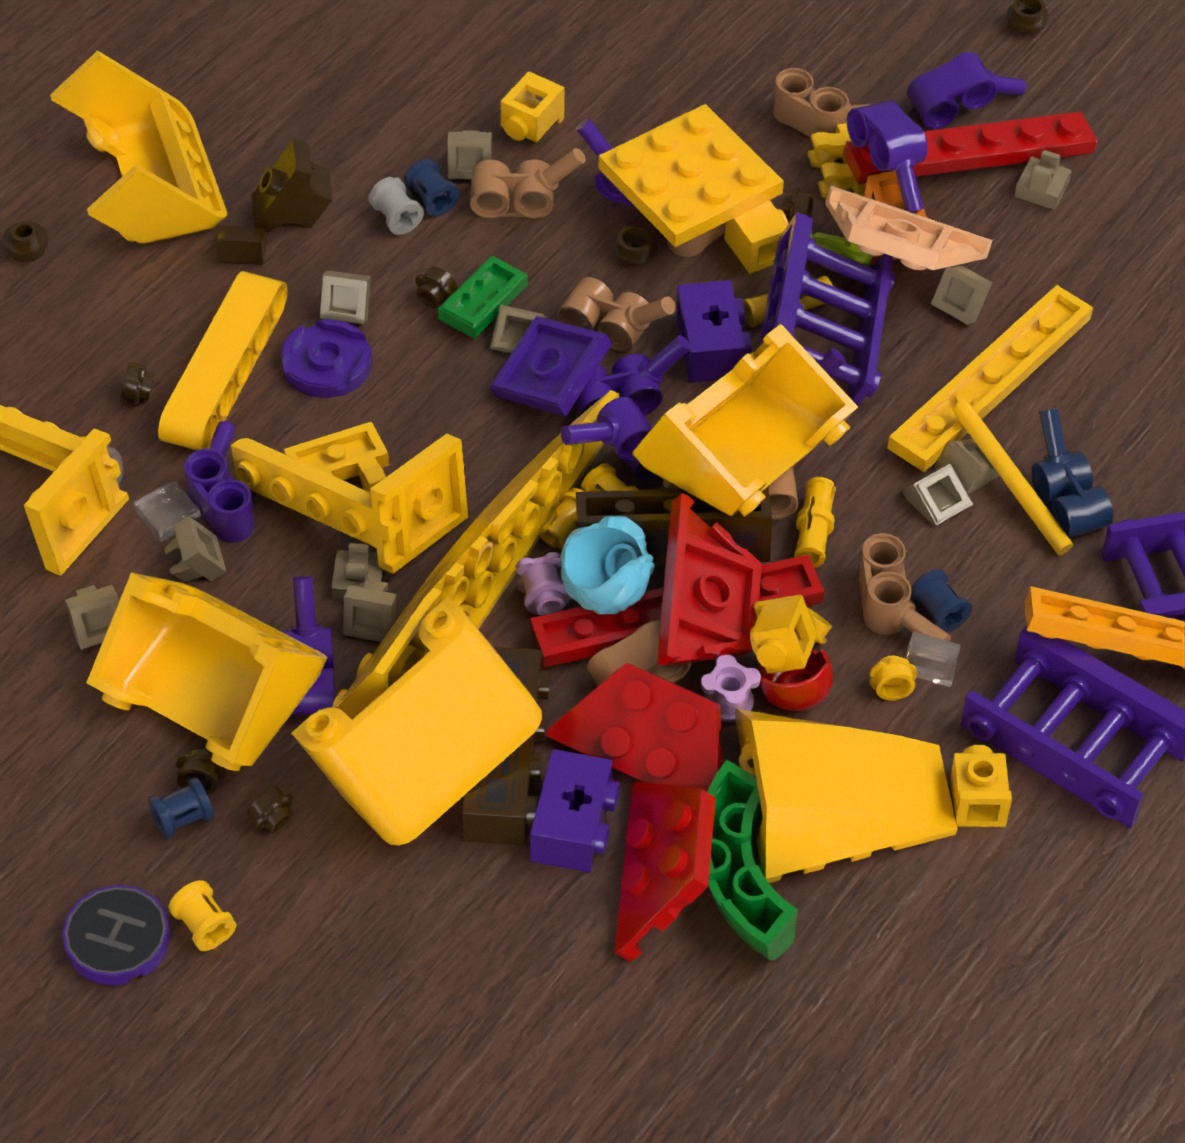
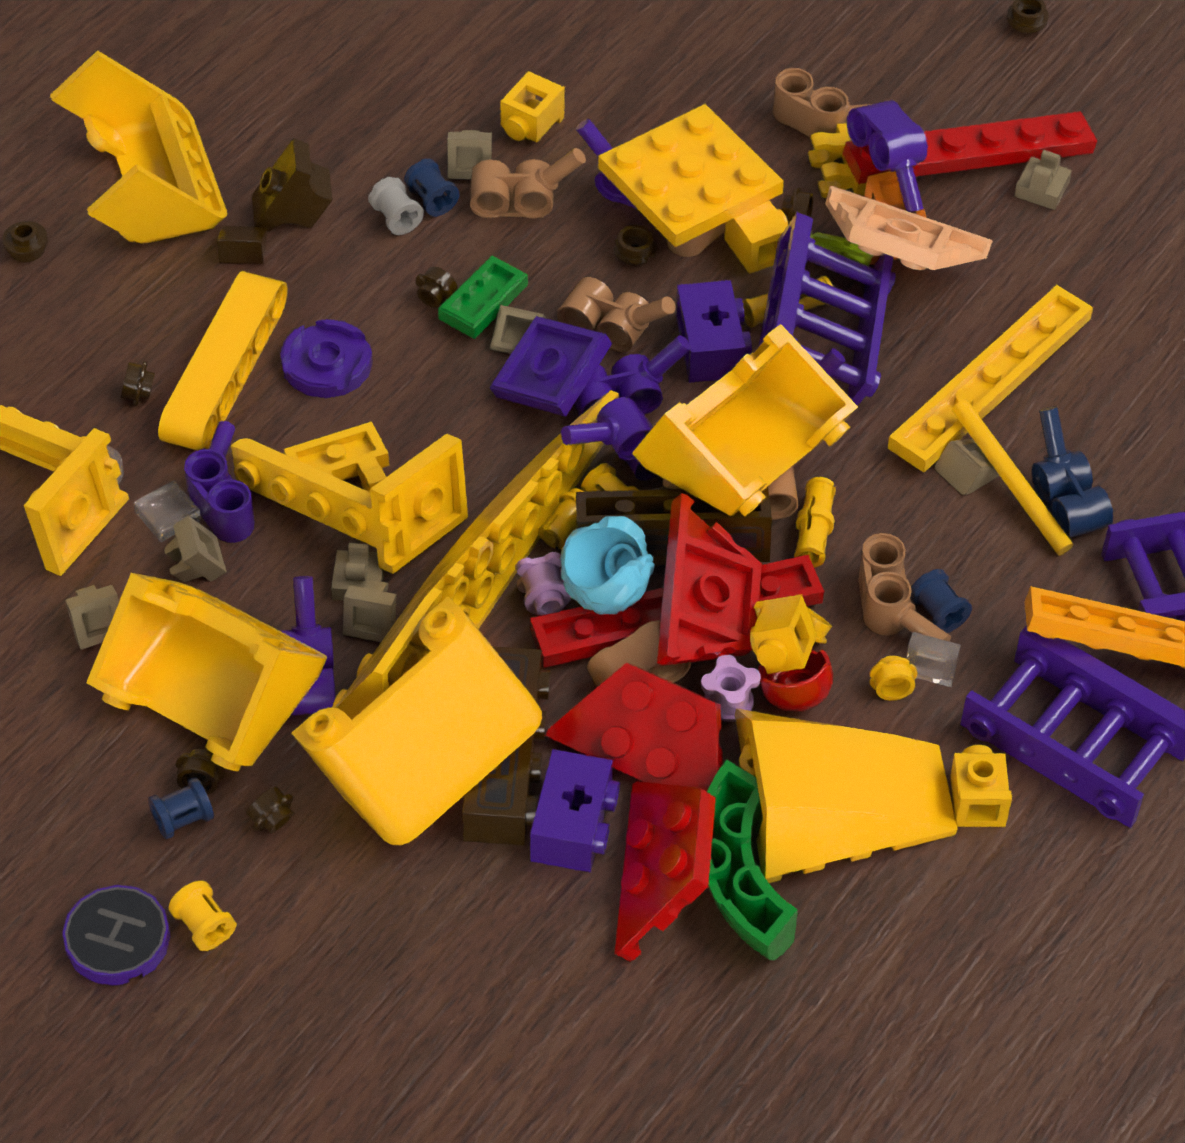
(345, 297): dark tan tile -> none
(938, 495): dark tan slope -> none
(960, 80): dark purple beam -> none
(961, 293): dark tan tile -> none

